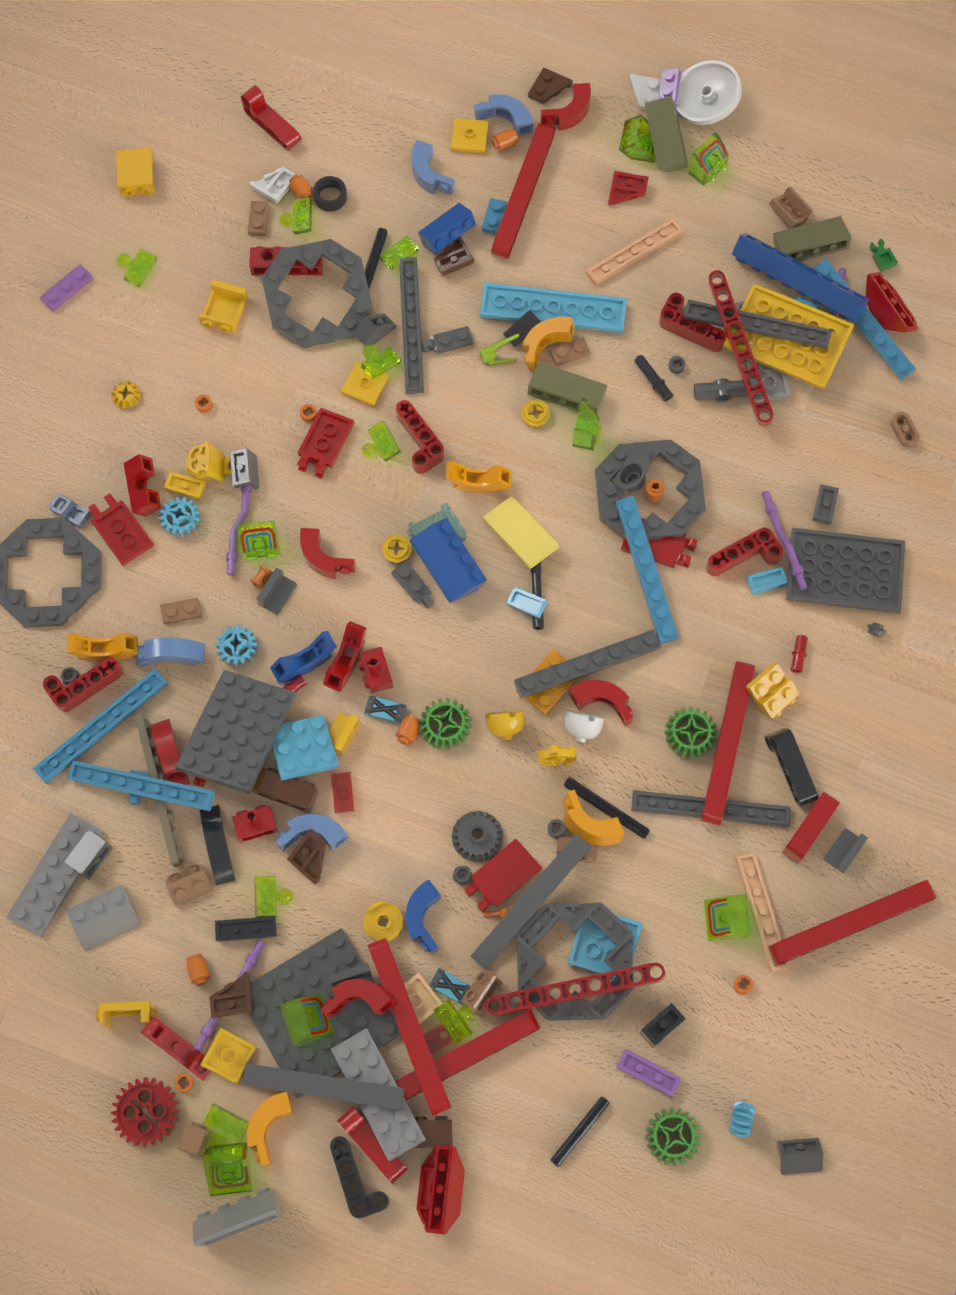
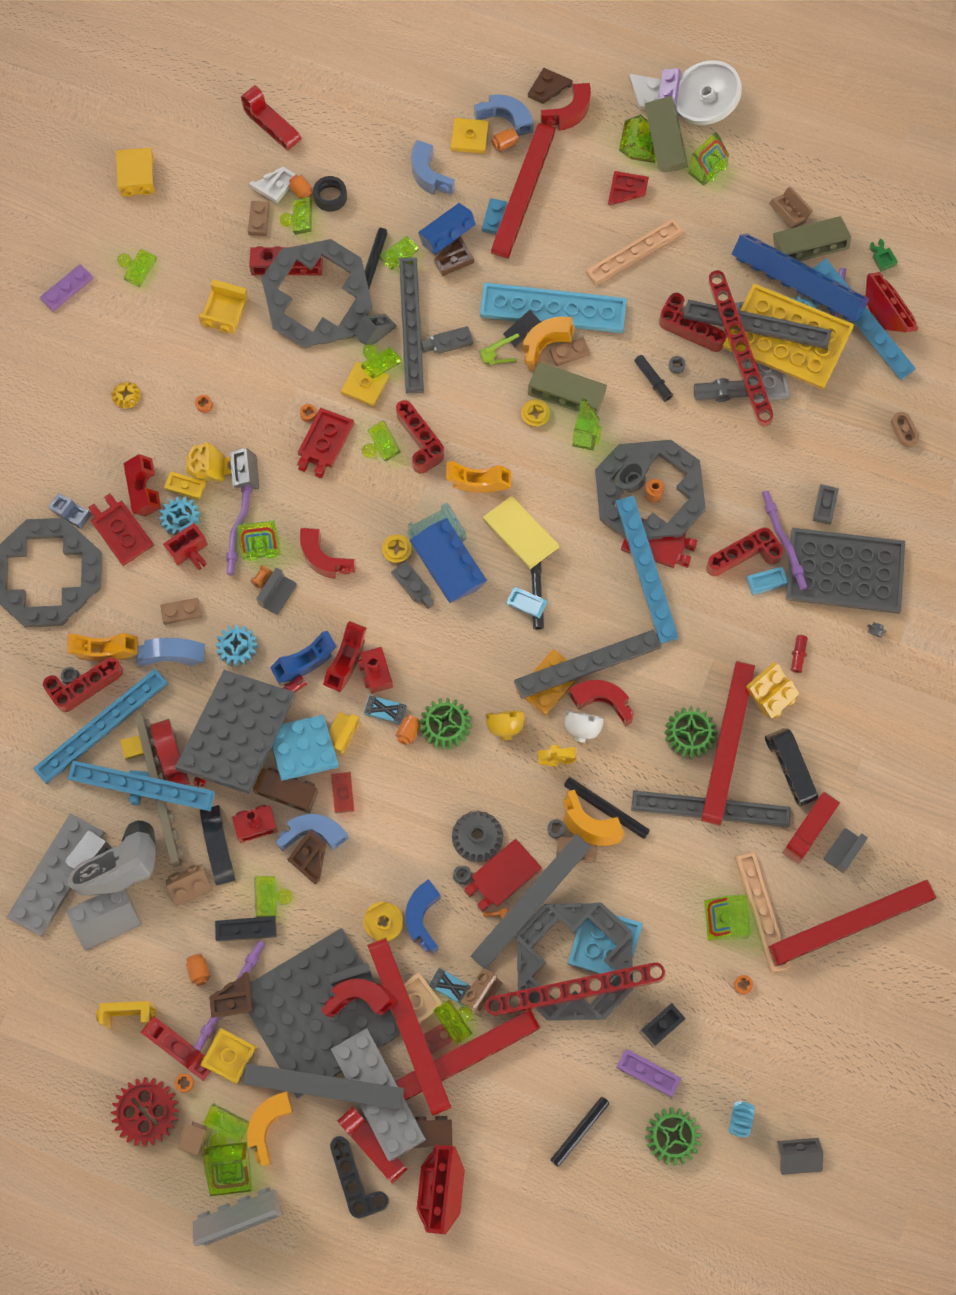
(119, 866): none -> light grey piece
(132, 747): none -> yellow tile
(186, 545): none -> red brick
(306, 1020): clear neon green slope -> none

